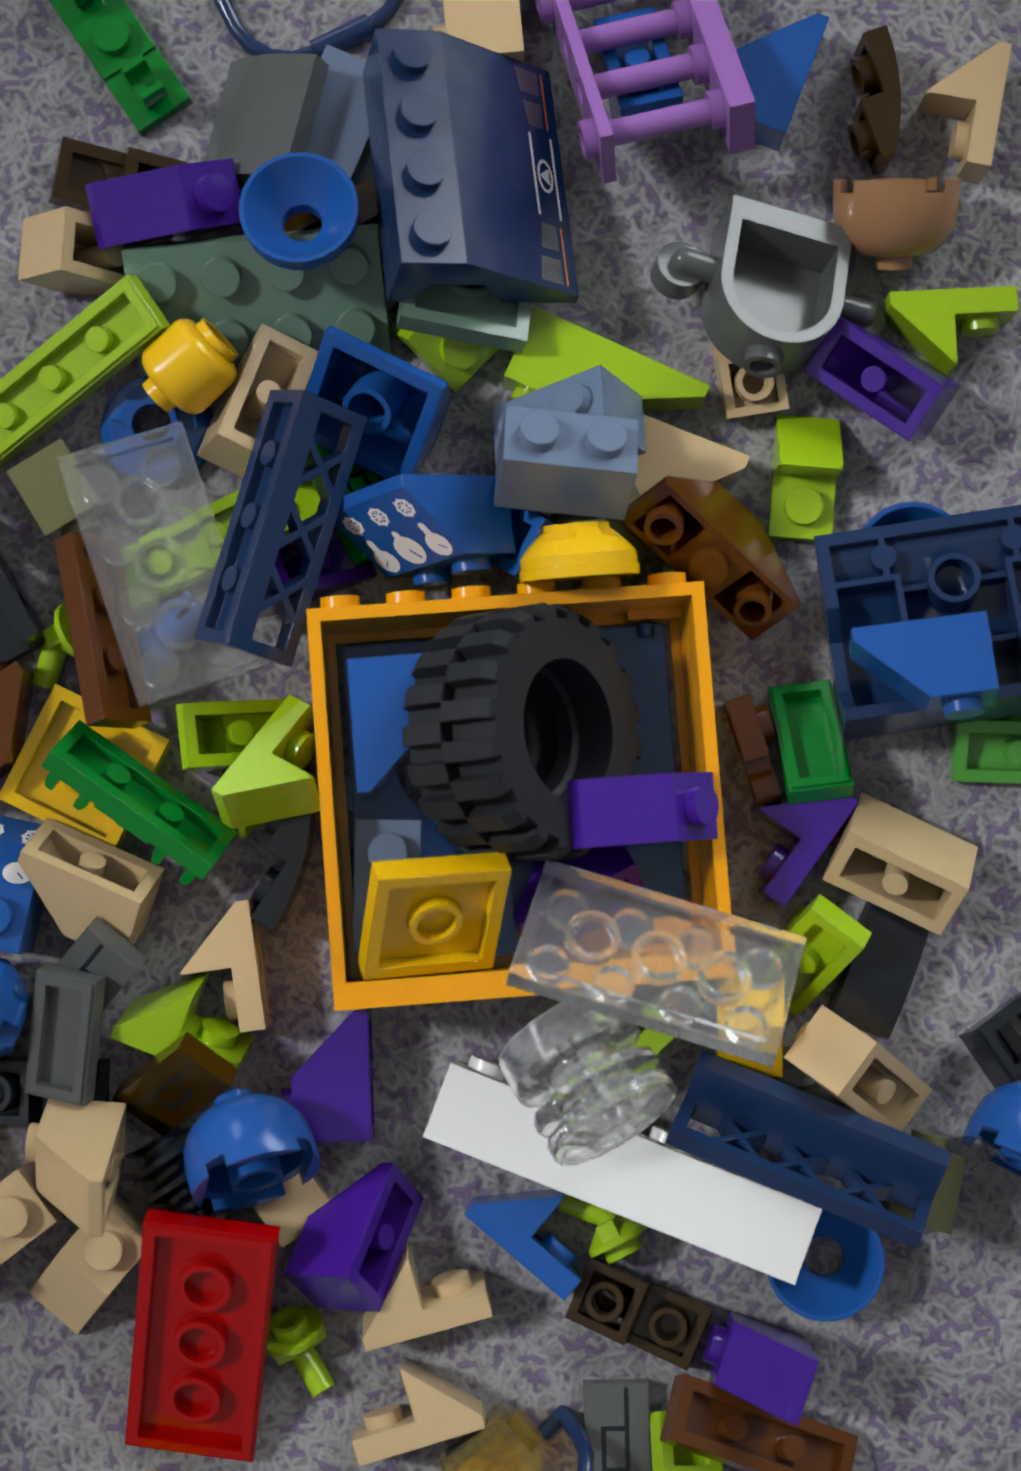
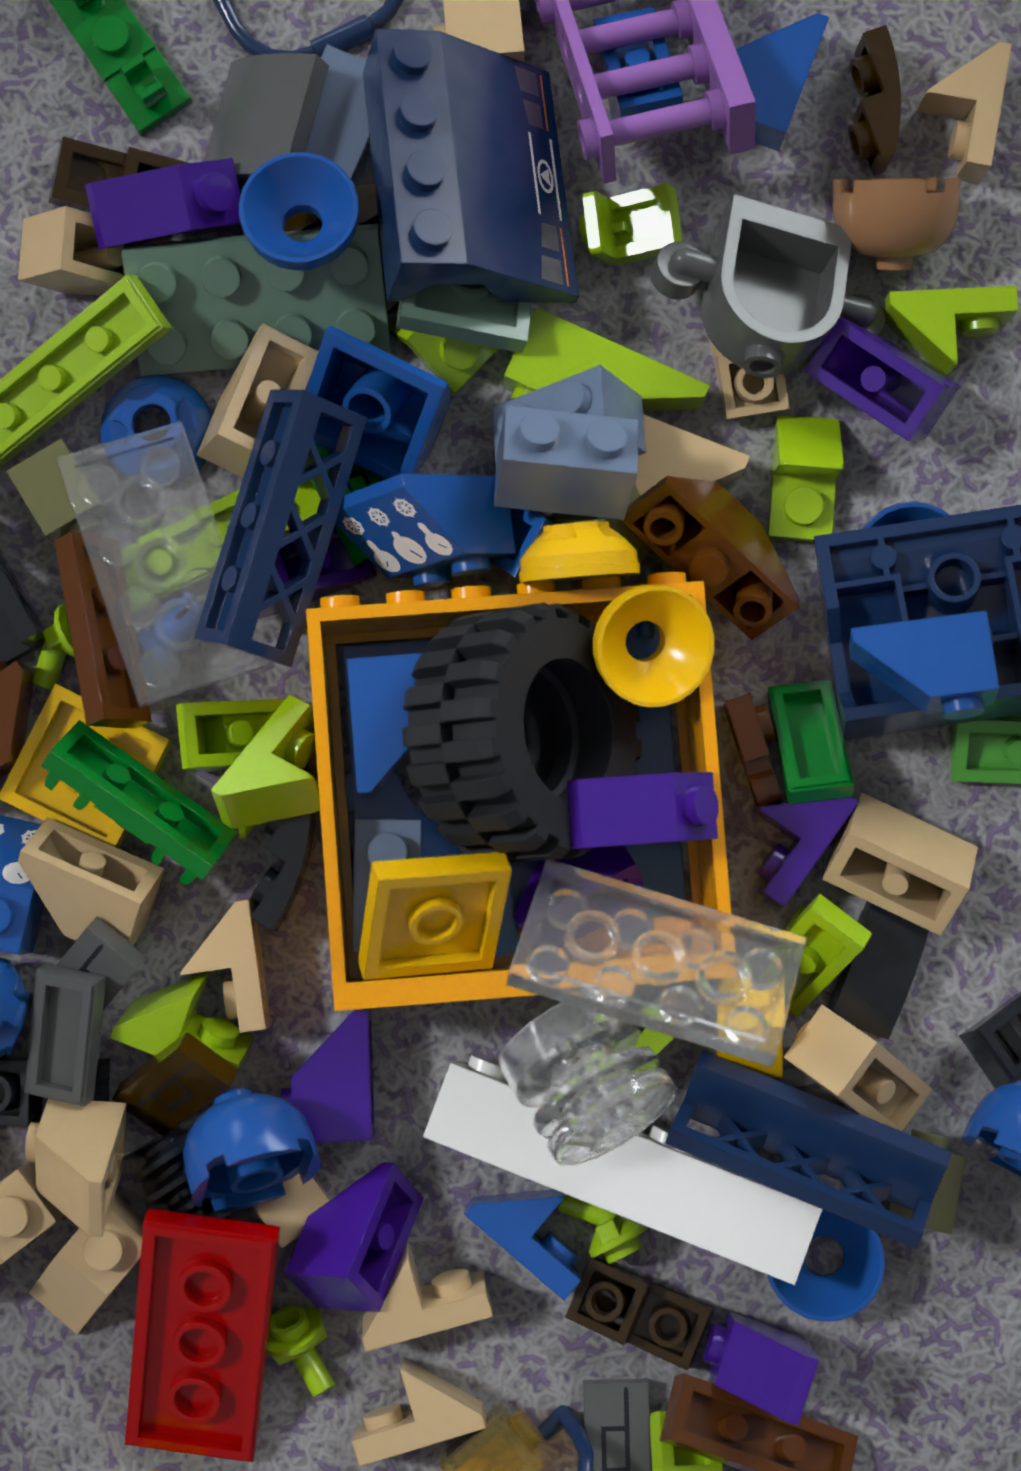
(189, 366): yellow head -> none
(630, 224): none -> lime bracket
(680, 658): none -> yellow piece

